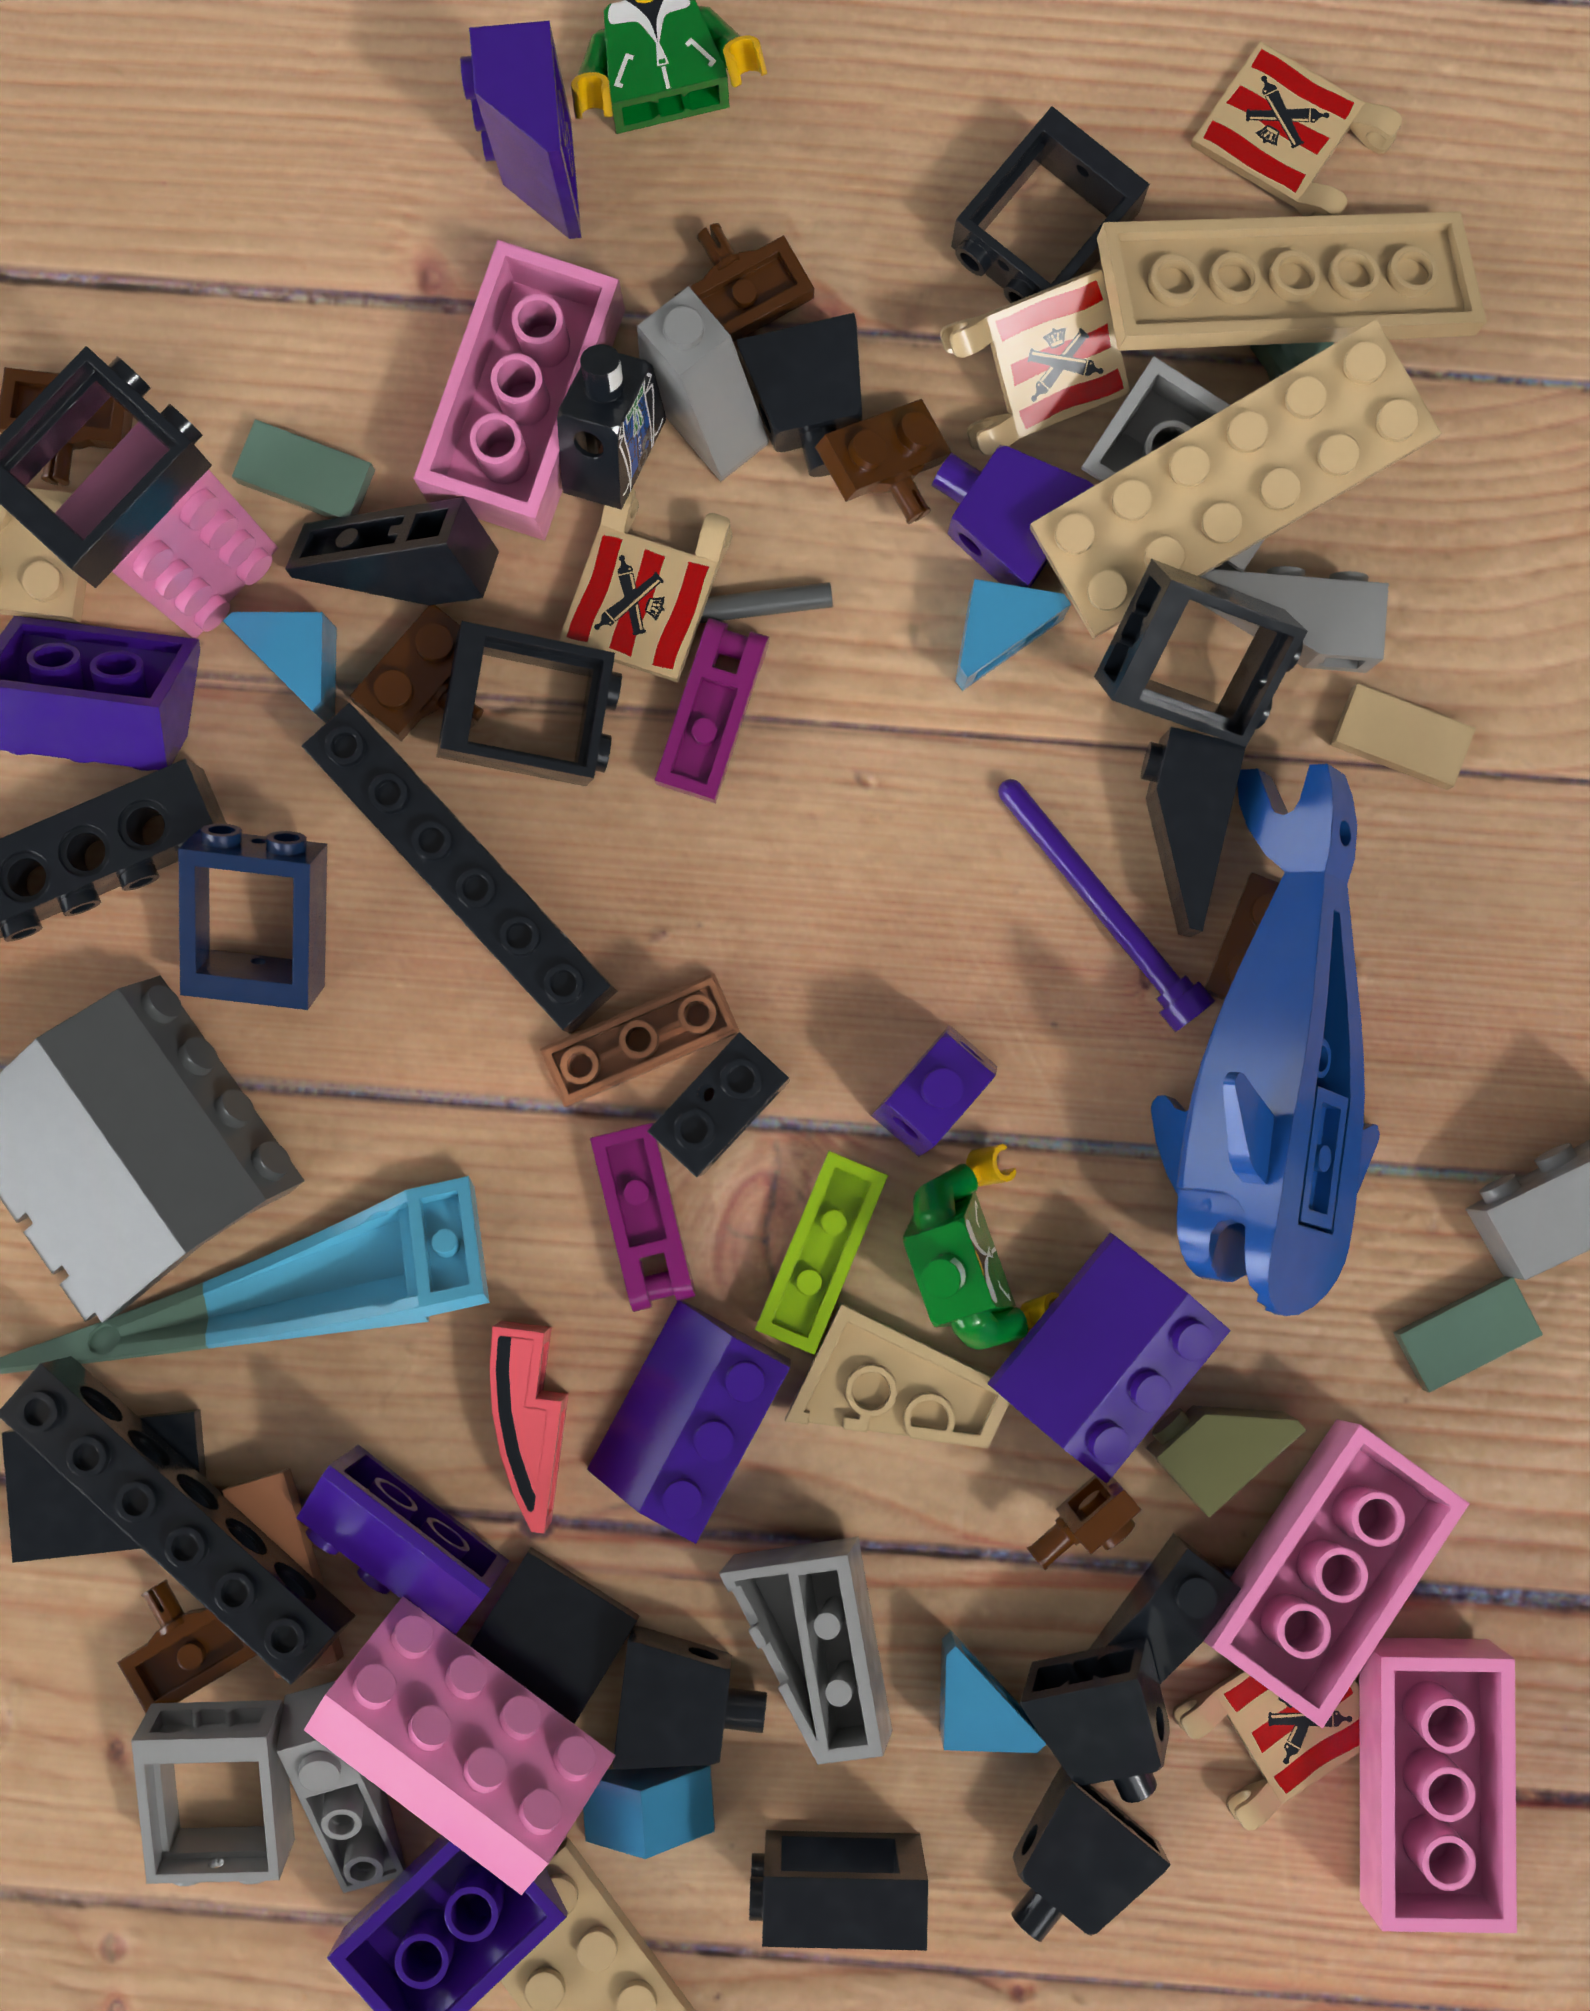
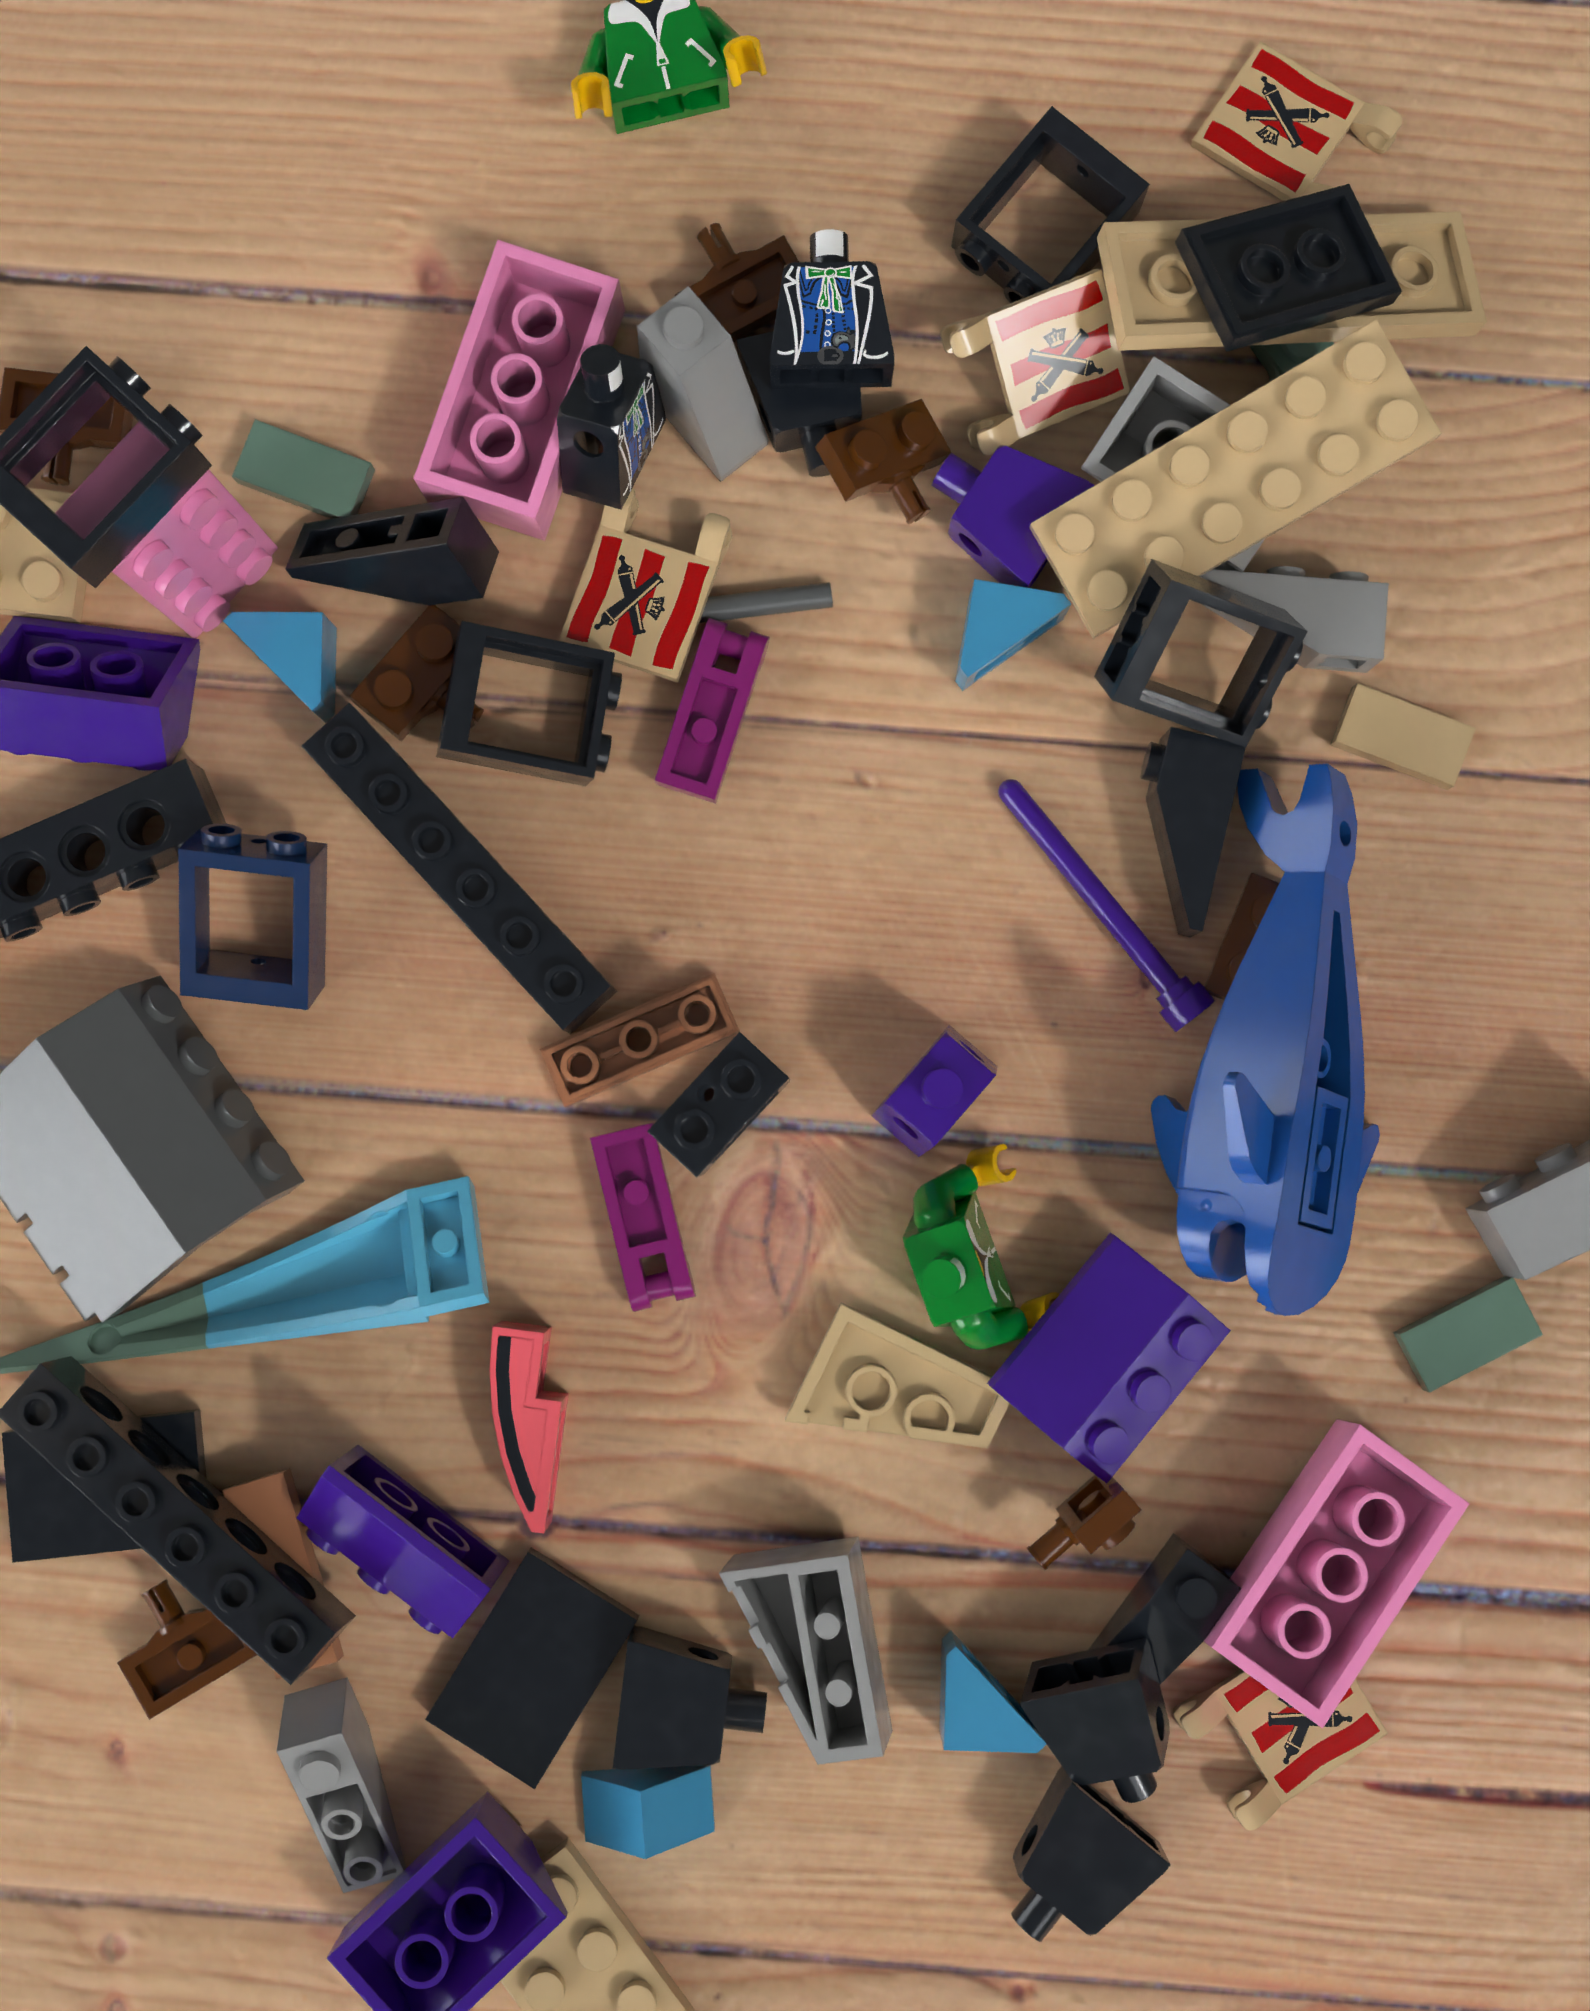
(211, 1735): light grey window -> none
(460, 1745): bright pink brick -> none
(525, 117): dark purple slope -> none
(688, 1420): dark purple slope -> none
(821, 1252): lime plate -> none
(831, 321): none -> black torso
(840, 1890): black window -> none
(1220, 1449): olive slope -> none
(1287, 267): none -> black tile
(1438, 1786): bright pink brick -> none

